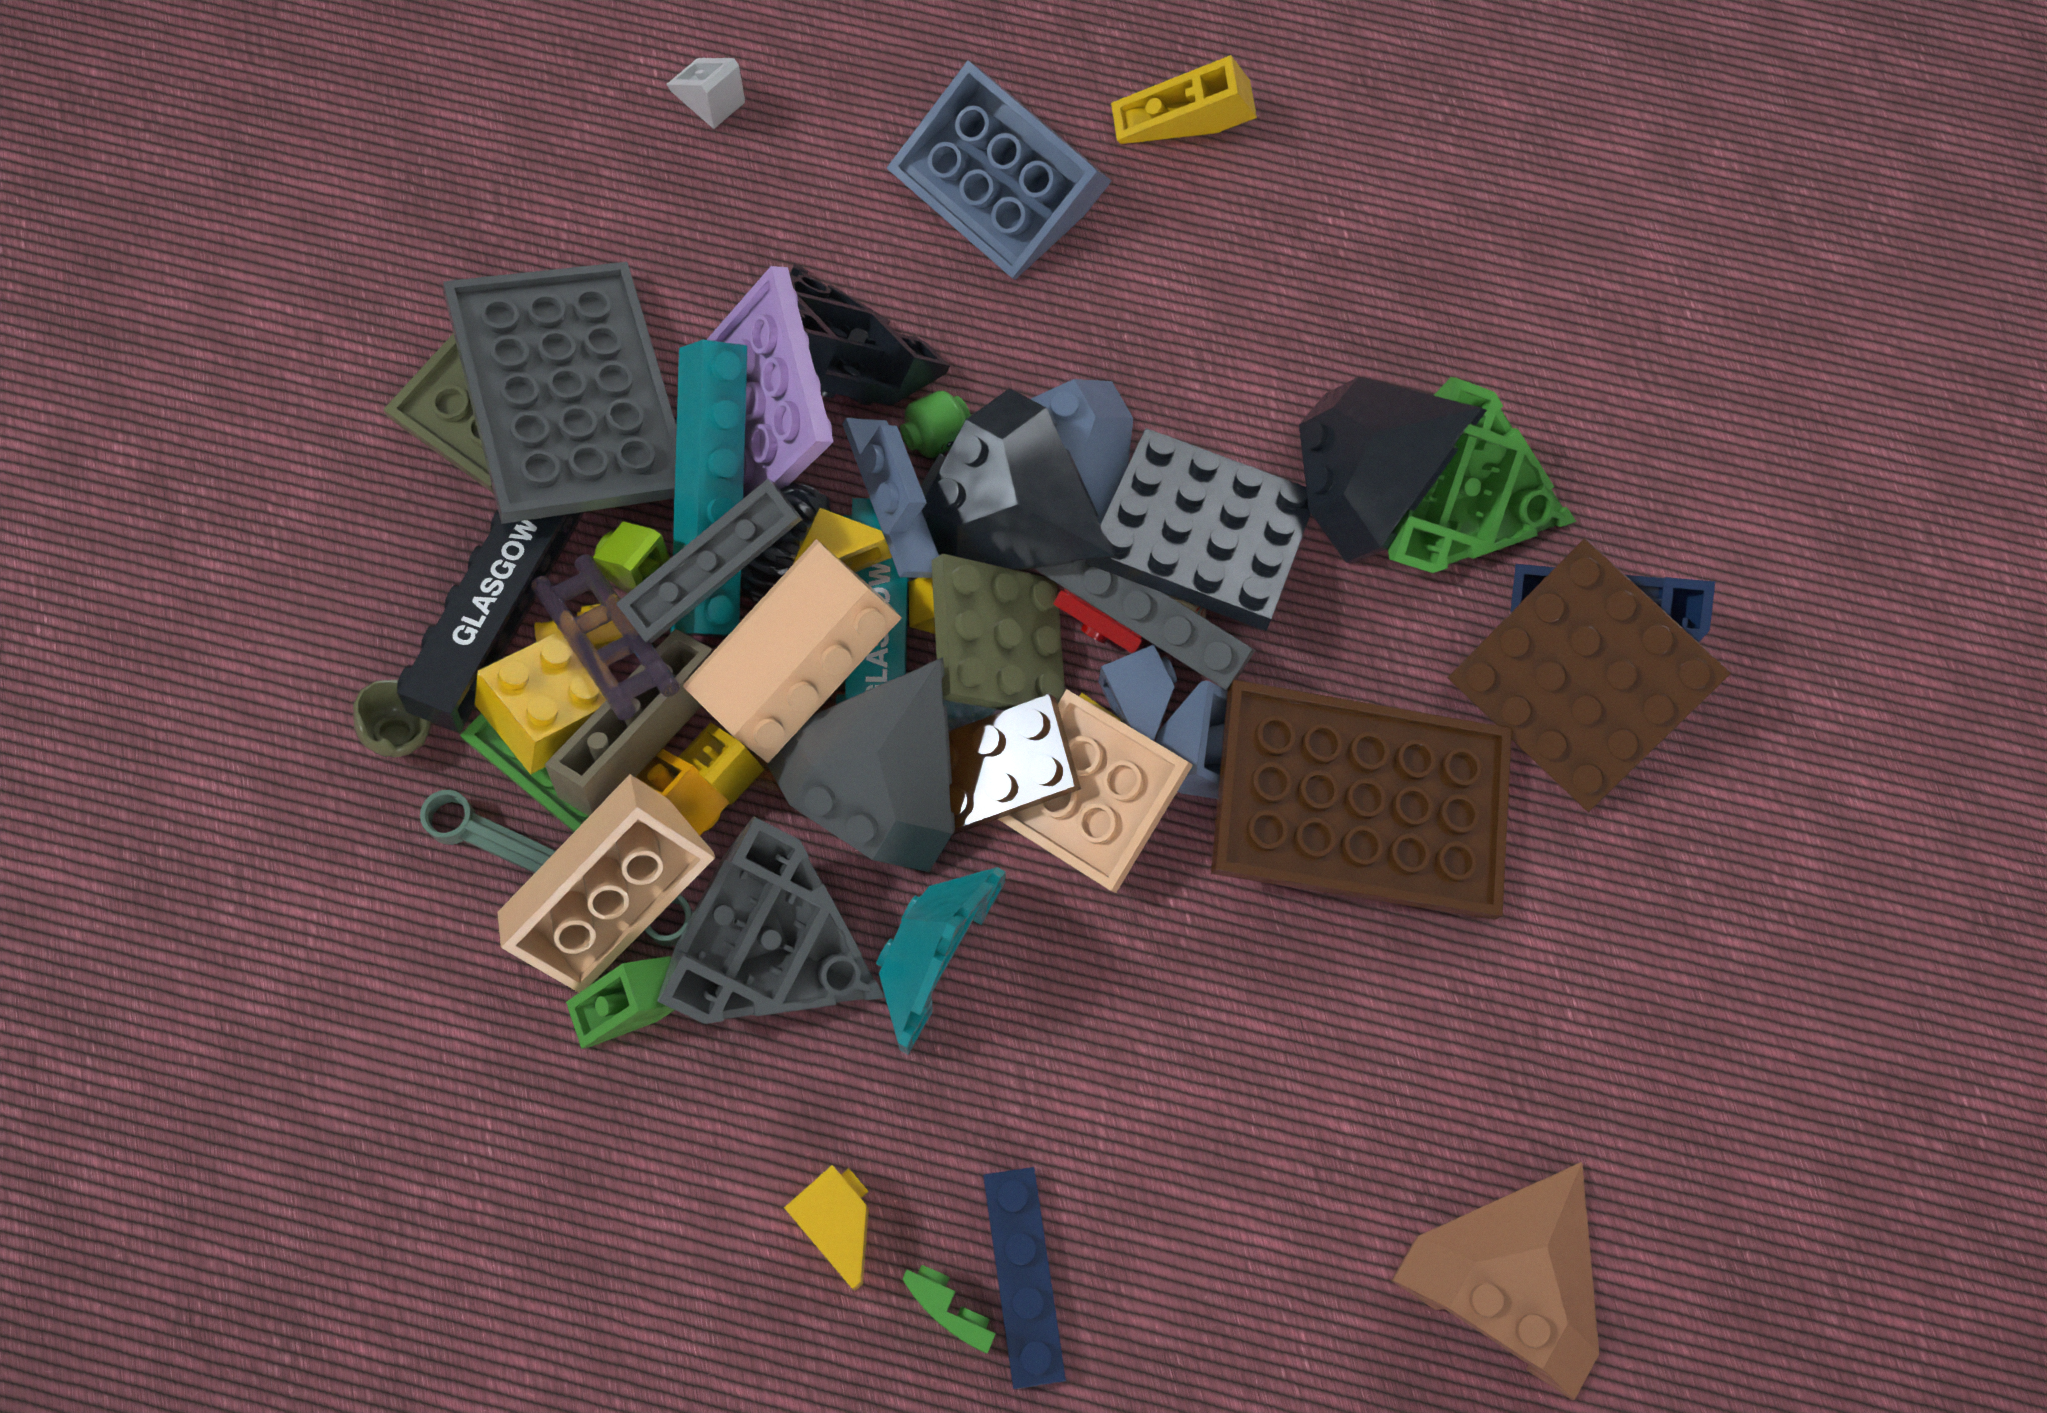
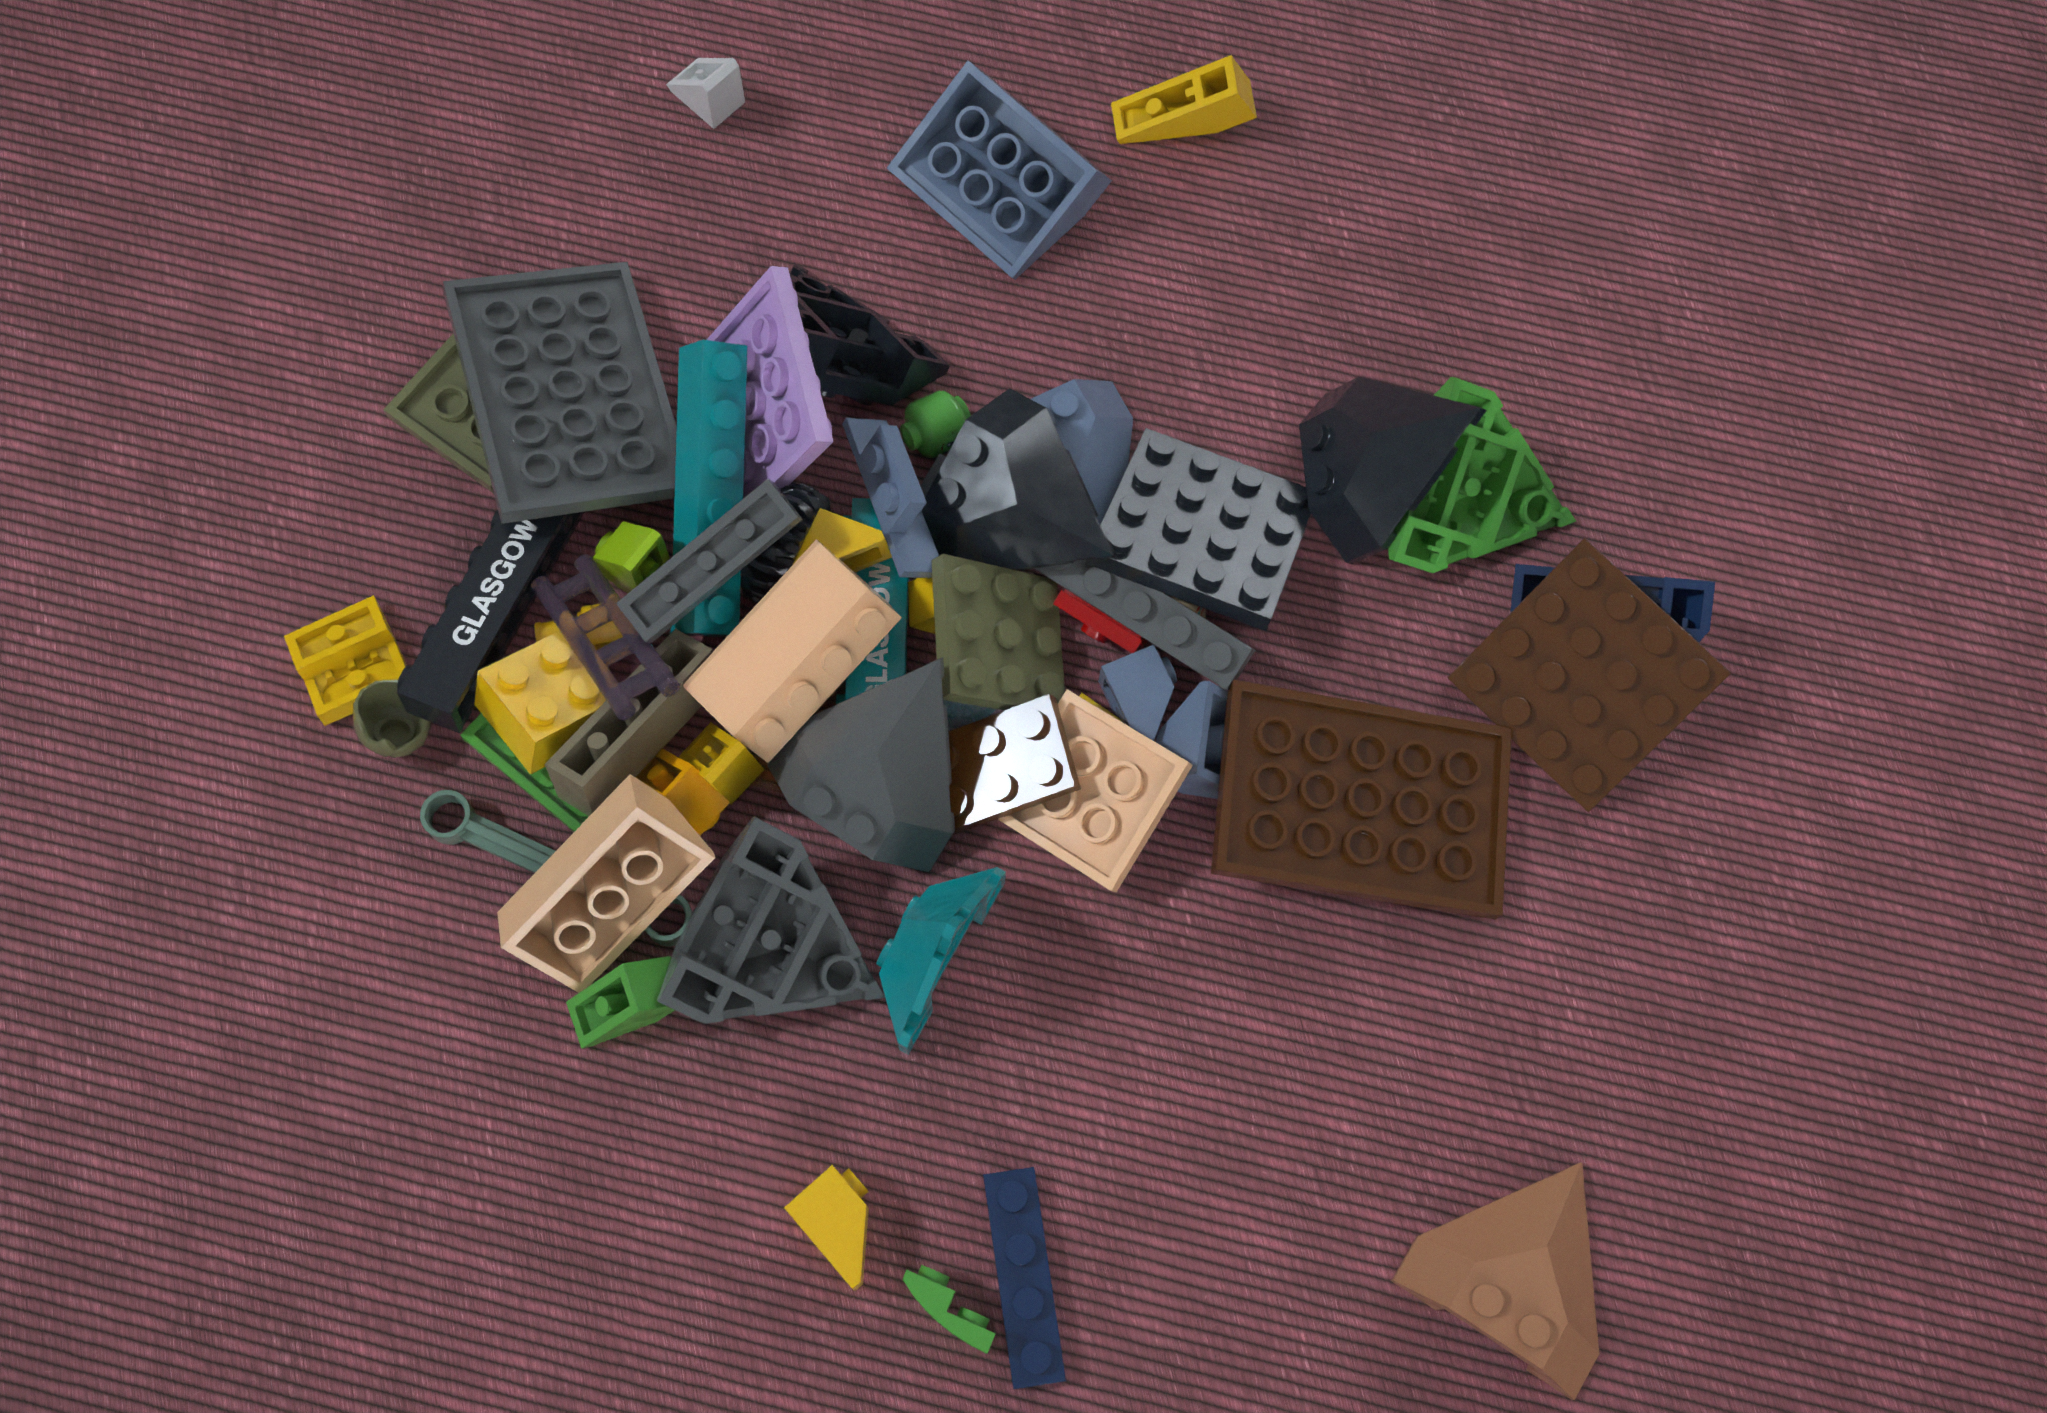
(344, 656): none -> yellow slope

